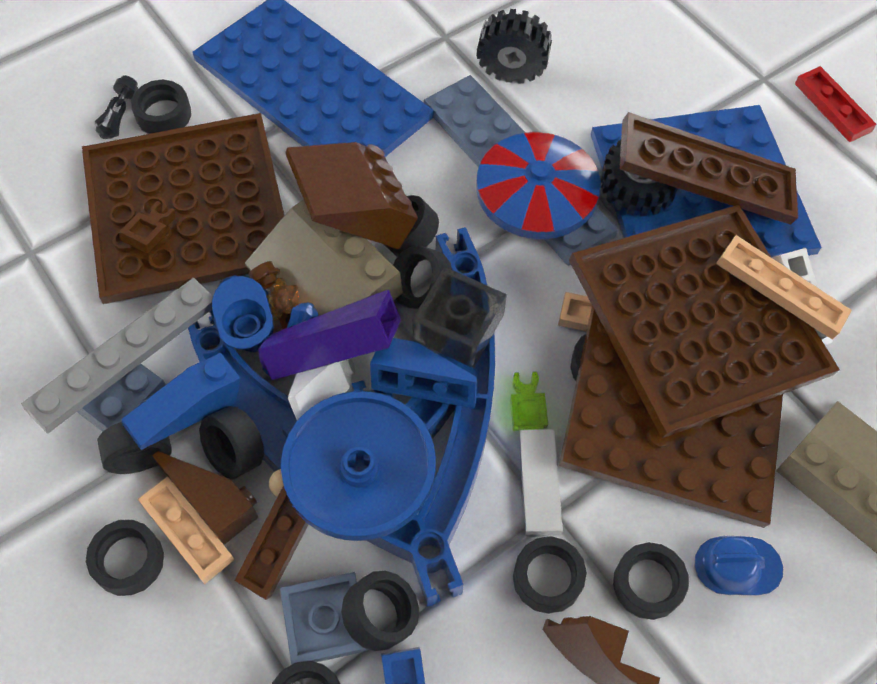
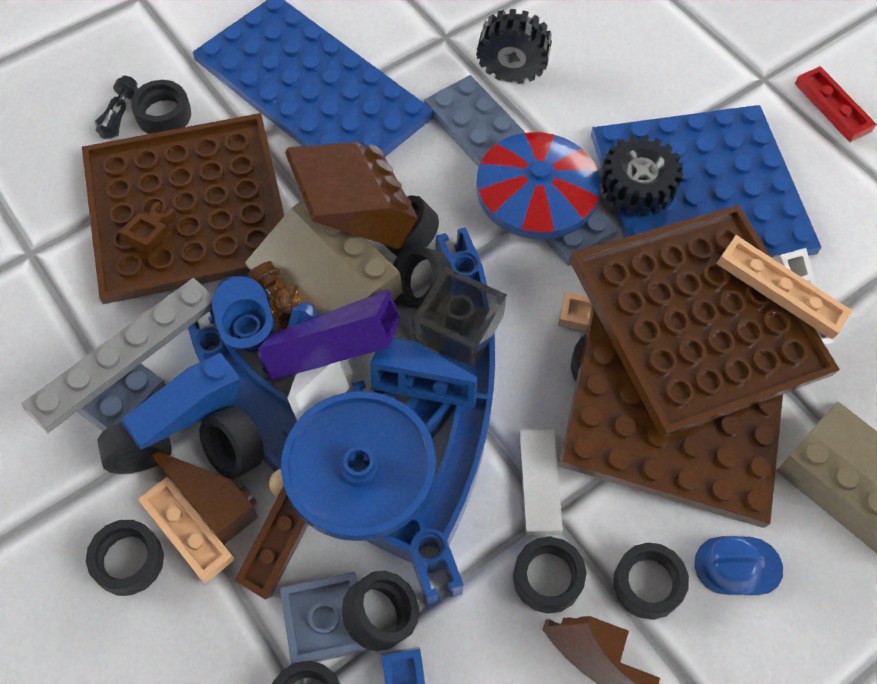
(528, 407): clear neon green plate -> none
(708, 168): reddish brown plate -> none

